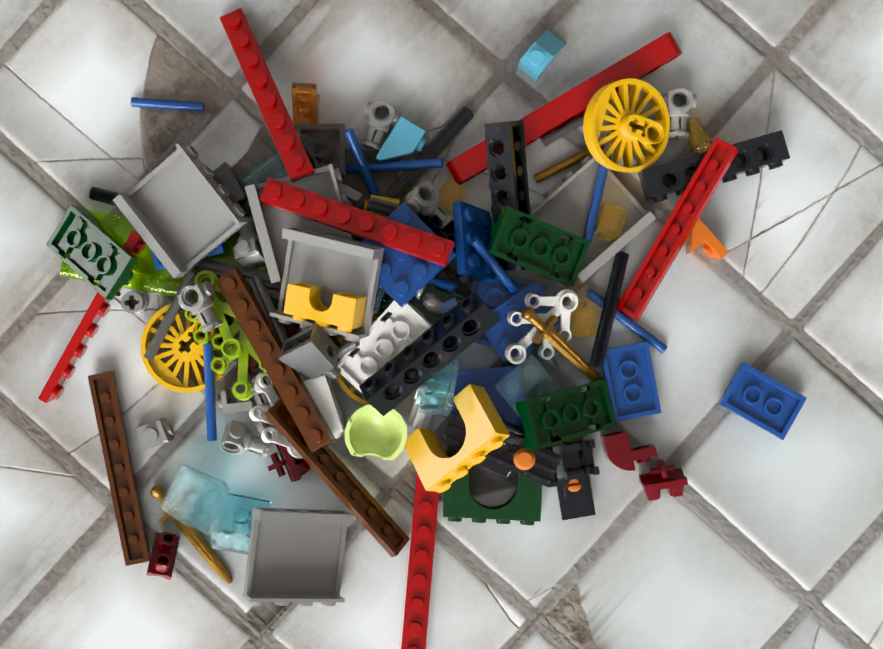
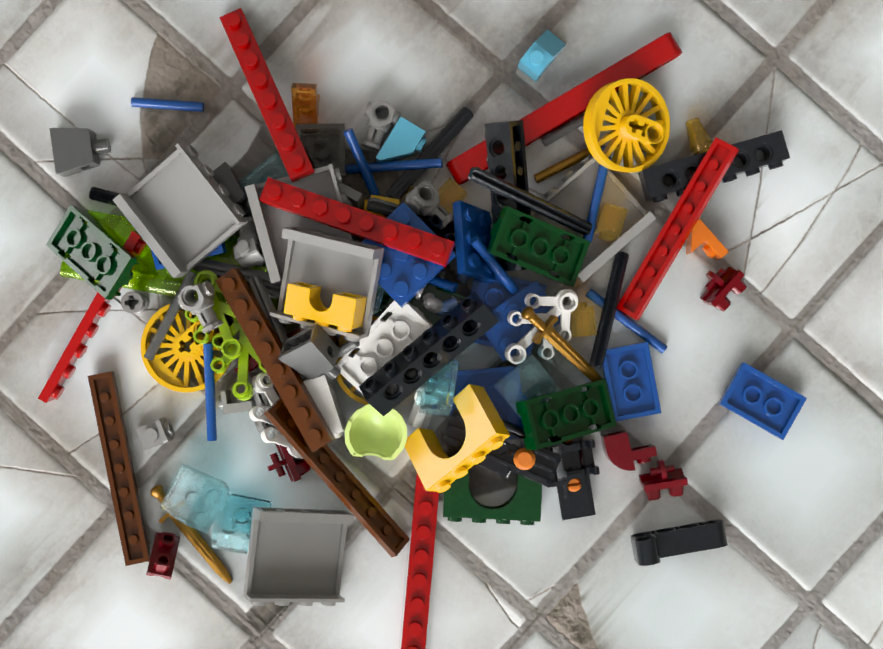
(76, 150): none -> dark grey torso
(239, 439): light grey connector -> none
(529, 200): none -> black axle
(677, 540): none -> black beam
(679, 114): light grey connector -> none
(720, 285): none -> dark red hips

